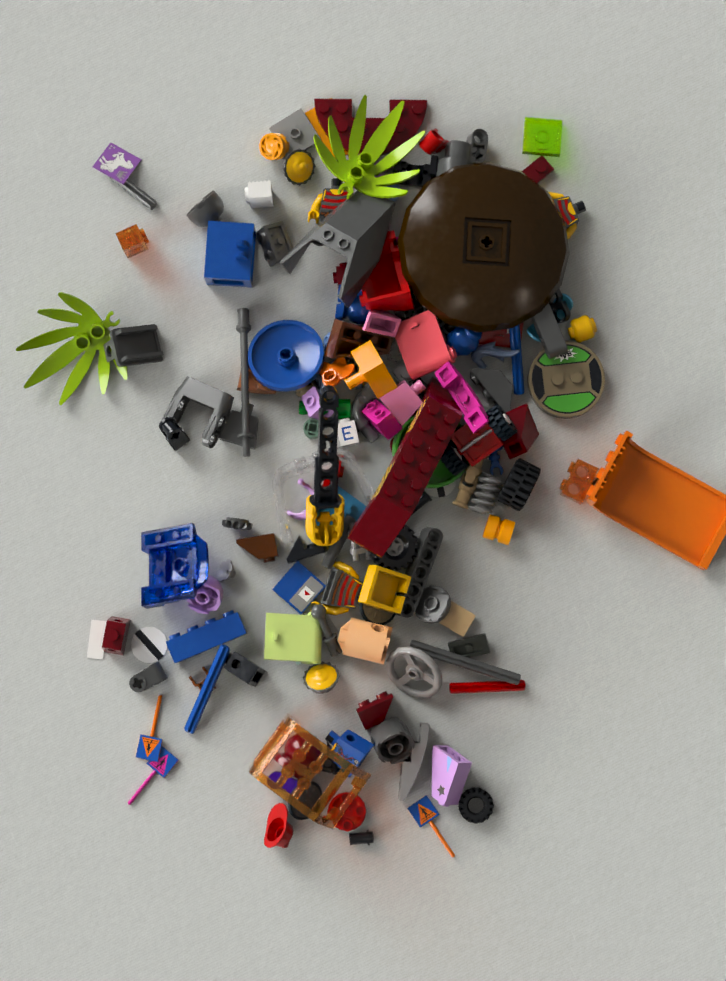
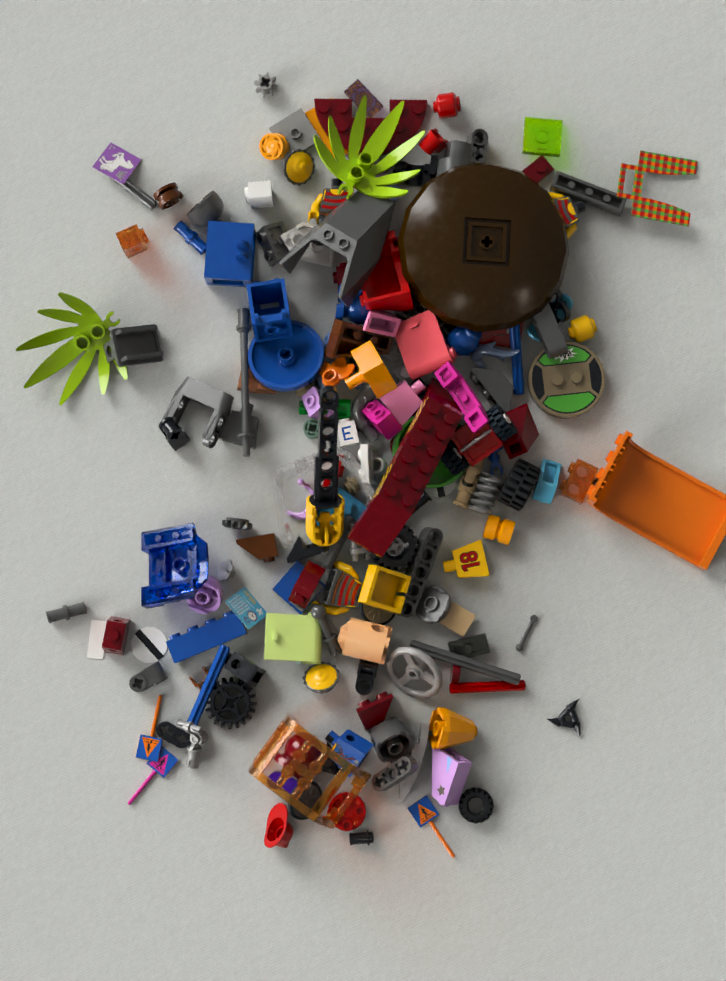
(66, 612): none -> dark grey pin
(168, 195): none -> reddish brown wheel
(171, 738): none -> black beam
(191, 237): none -> blue pin
(197, 738): none -> light grey pin
(240, 717): none -> black gear
(246, 608): none -> medium azure sticker
(263, 89): none -> light grey gear
(270, 322): none -> blue container
(306, 584): none -> dark red brick
(314, 254): none -> white tile
(351, 485): none -> dark tan plate
(357, 91): none -> tile
(366, 674): none -> black piece
(369, 456): none -> white plate
(402, 774): none -> dark grey beam
(447, 105): none -> red head
(450, 729): none -> light orange cone
(455, 674): none -> dark red tile
(468, 561): none -> yellow torso
(519, 647): none -> dark grey hinge
(547, 481): none -> medium azure slope
(569, 710): none -> black piece
(587, 193): none -> dark grey brick
(651, 208): none -> piece

